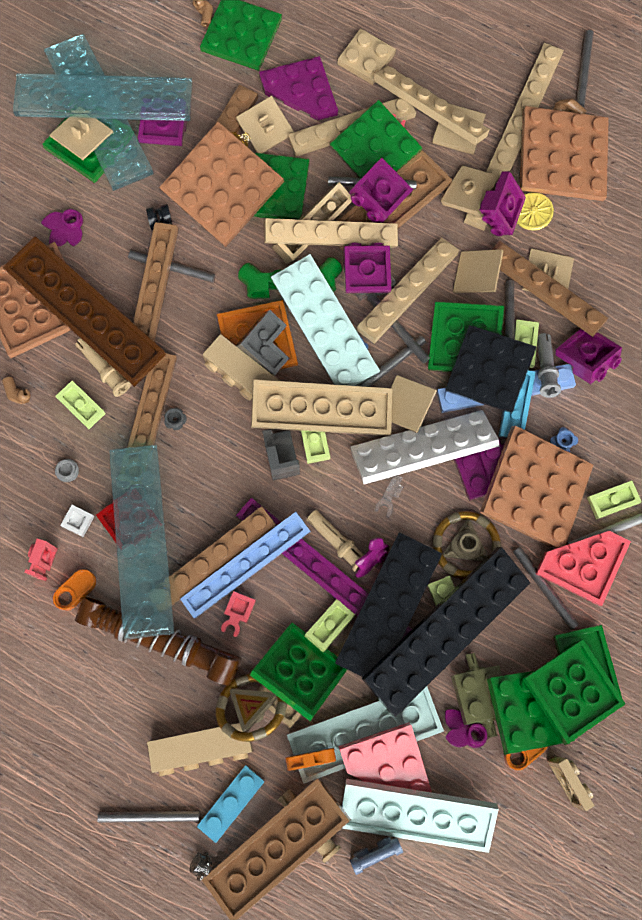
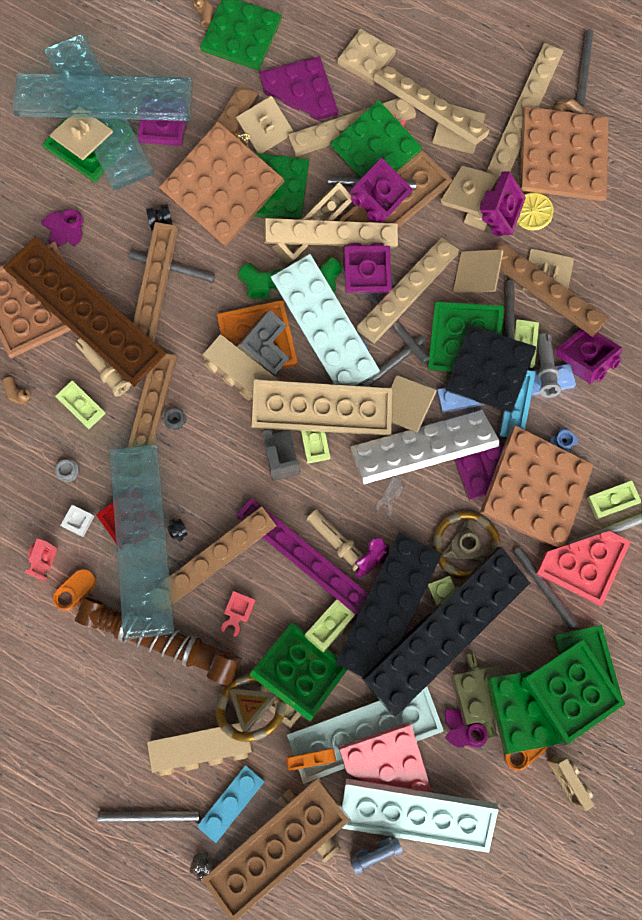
(177, 529): none -> black plate
(245, 565): light blue plate -> none

